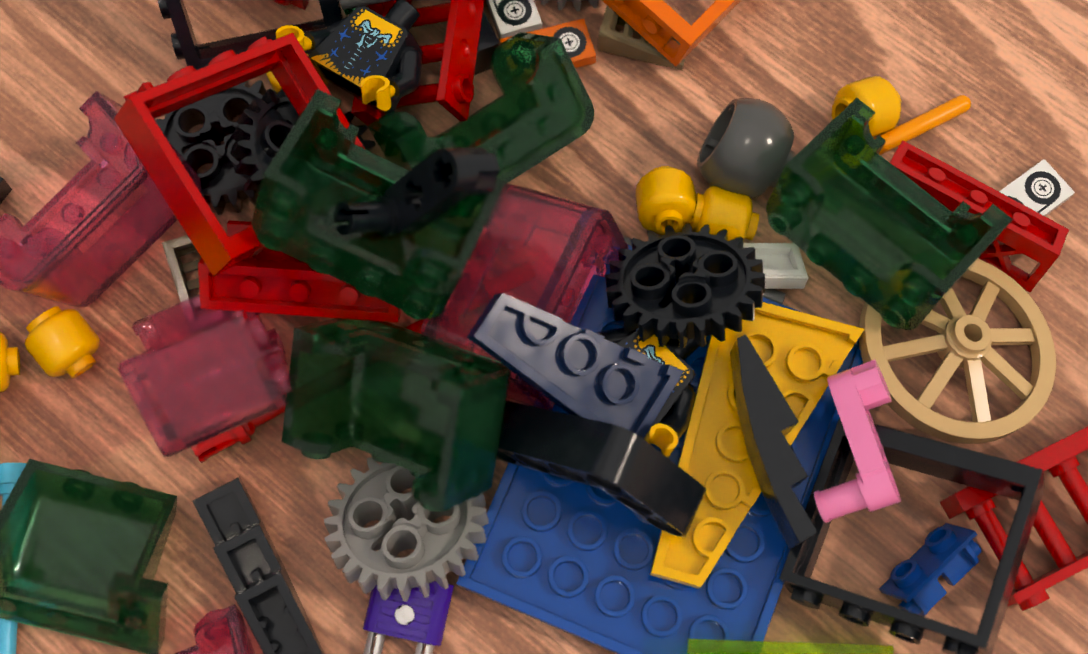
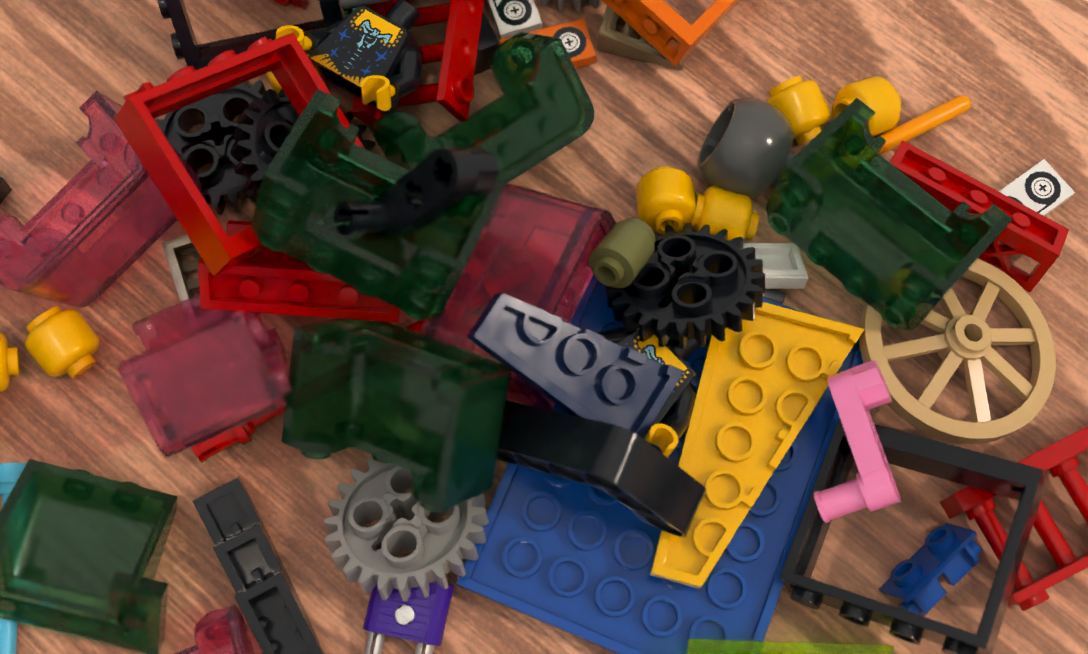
(623, 253): none -> olive brick
(764, 422): black slope -> none
(802, 106): none -> yellow head

